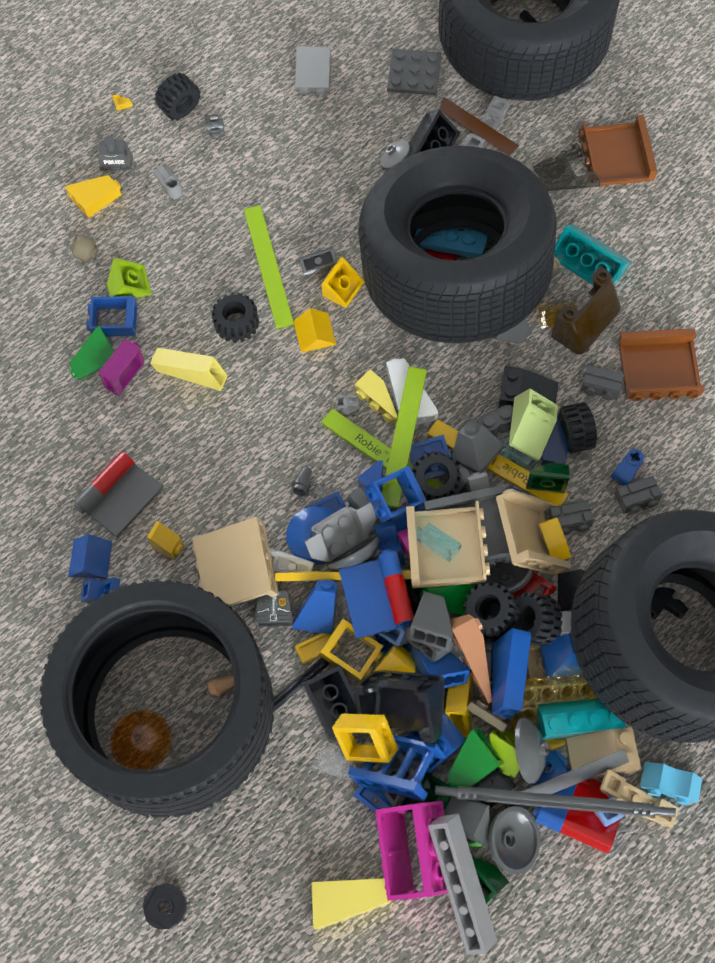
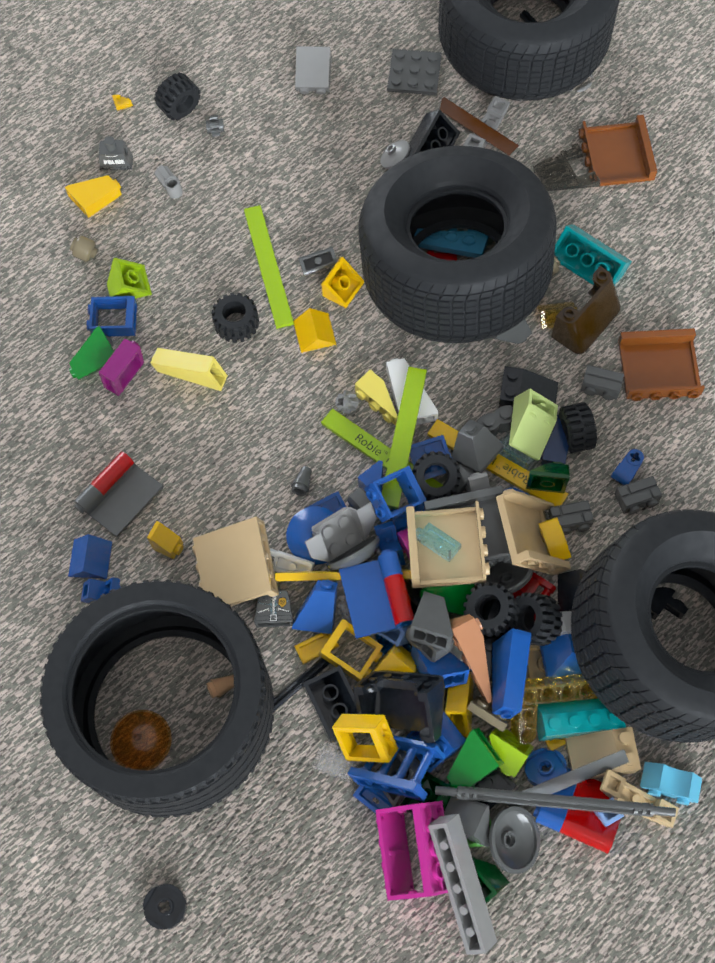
(344, 899): light yellow slope -> none
(530, 750): dark grey dish -> none

